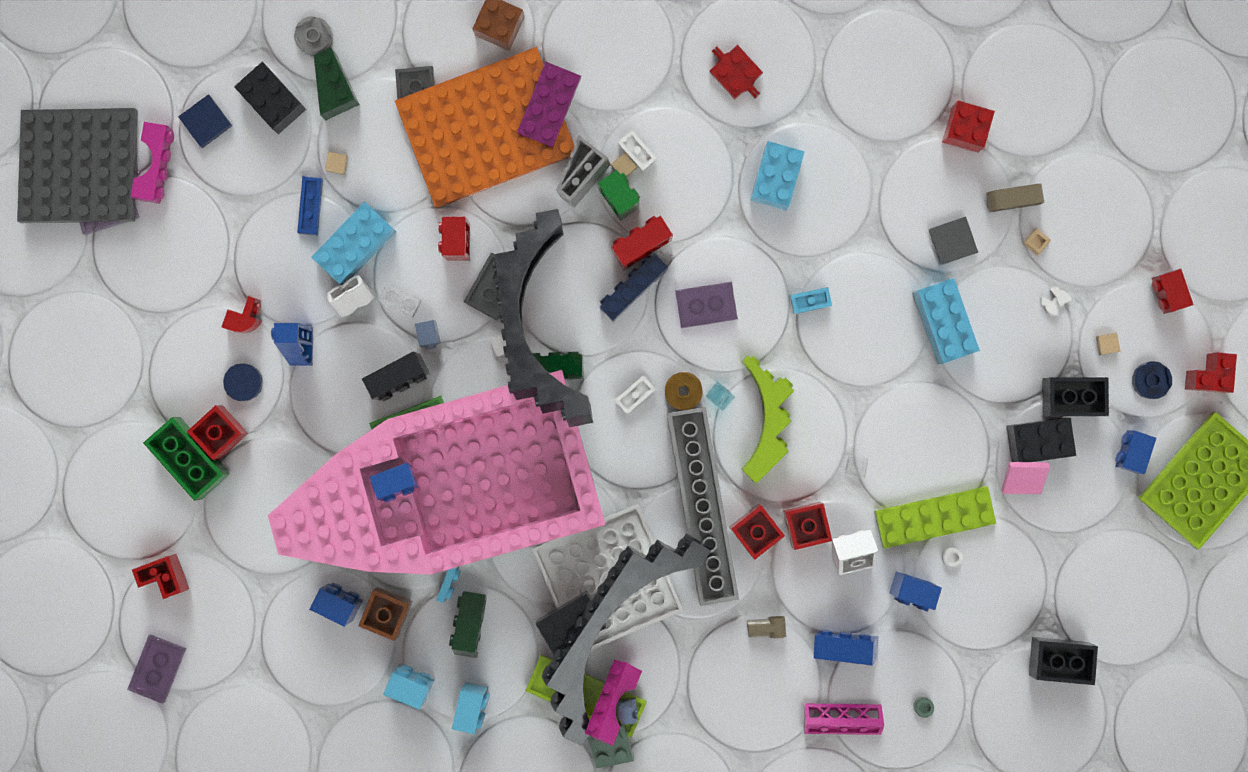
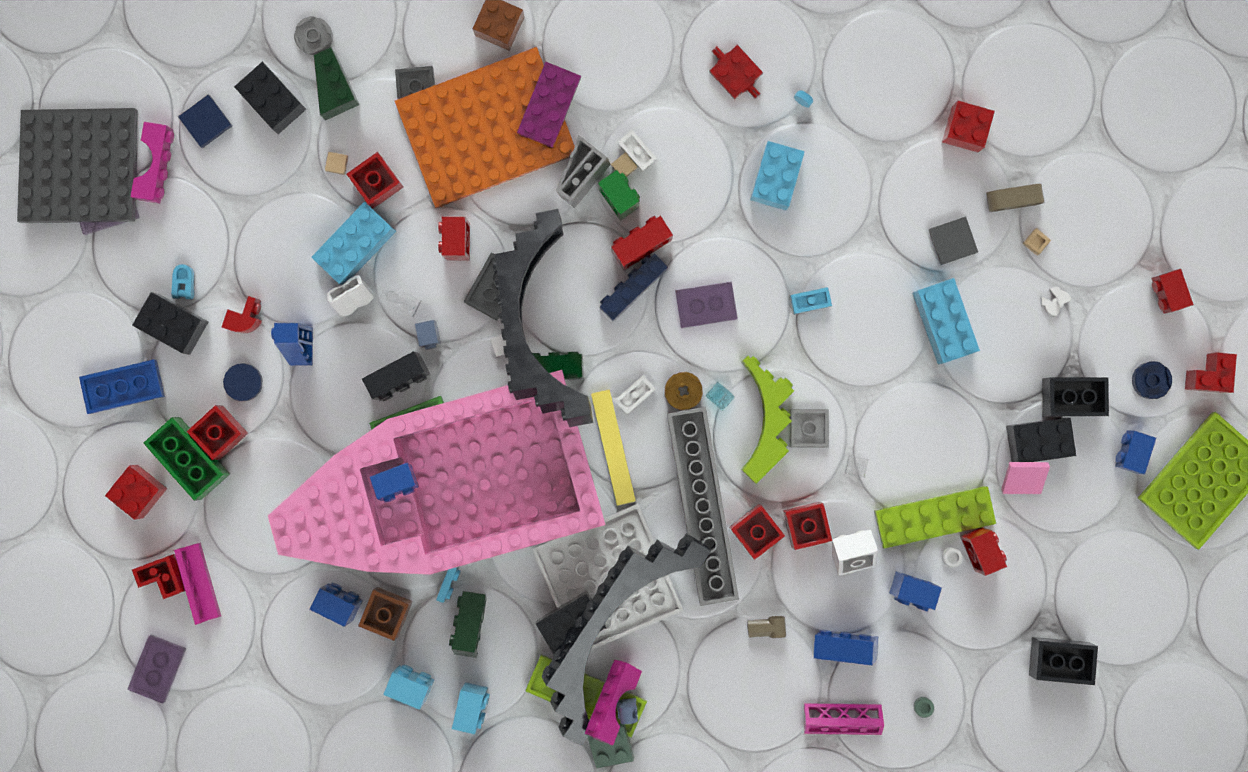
(121, 386): none -> blue plate
(136, 492): none -> red brick
(170, 323): none -> black brick
(183, 275): none -> medium azure plate
(197, 583): none -> dark pink fence
(310, 205): blue tile -> none
(375, 180): none -> red brick
(613, 447): none -> light yellow tile
(803, 98): none -> medium azure tile
(809, 428): none -> light grey tile
(984, 551): none -> red brick
(1108, 344): tan tile -> none

